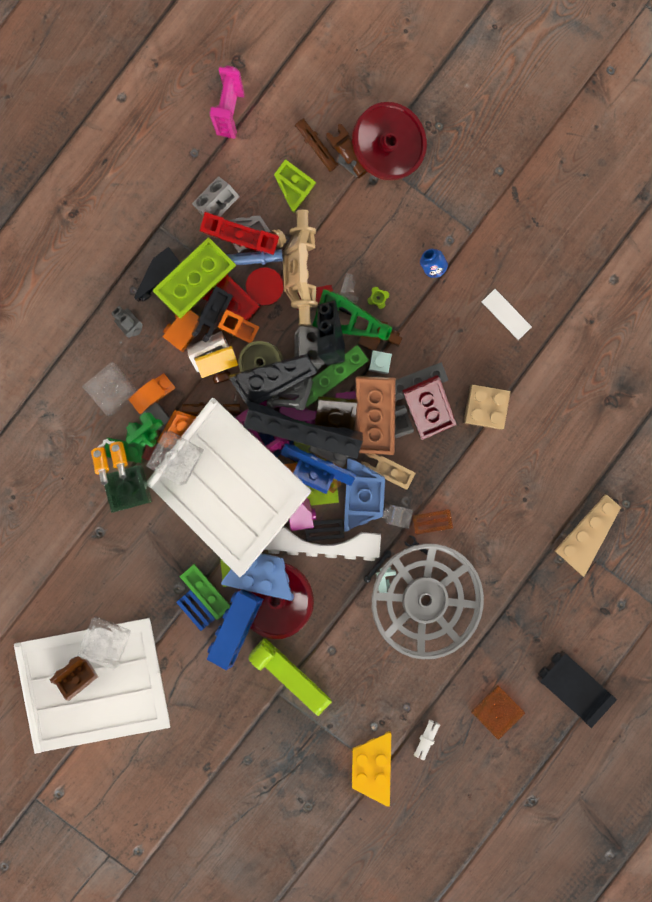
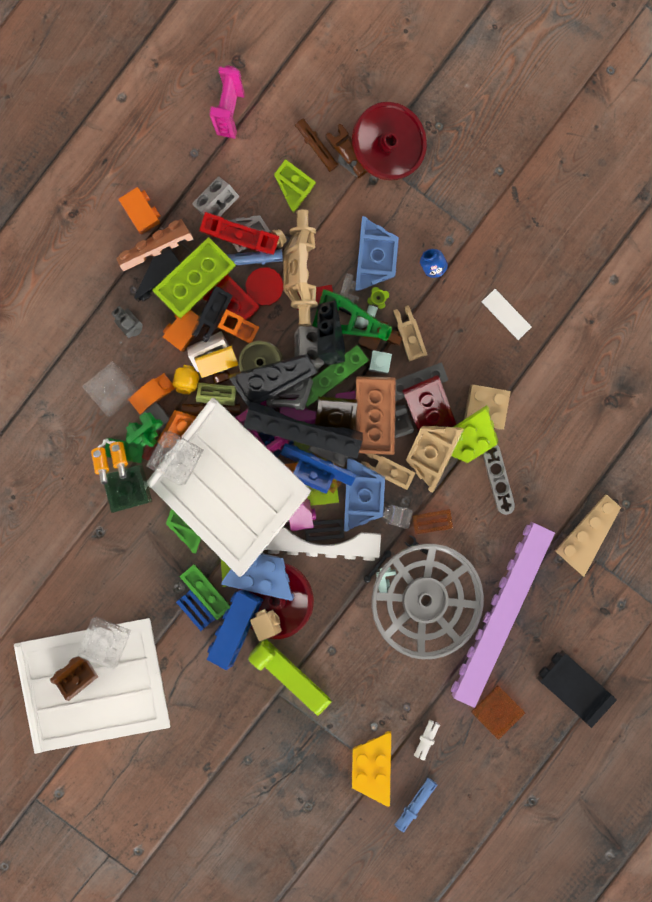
(139, 210): none -> orange brick
(154, 245): none -> nougat wing
(183, 531): none -> bright green wing
(185, 379): none -> yellow head
(222, 398): none -> yellowish green tile
(266, 624): none -> tan brick
(363, 323): none -> light aqua arm
(376, 255): none -> medium blue wing
(410, 335): none -> tan hinge
(410, 811): none -> medium blue pin
(432, 452): none -> tan wing
(476, 437): none -> lime wing
(501, 477): none -> light grey beam
(502, 614): none -> lavender brick

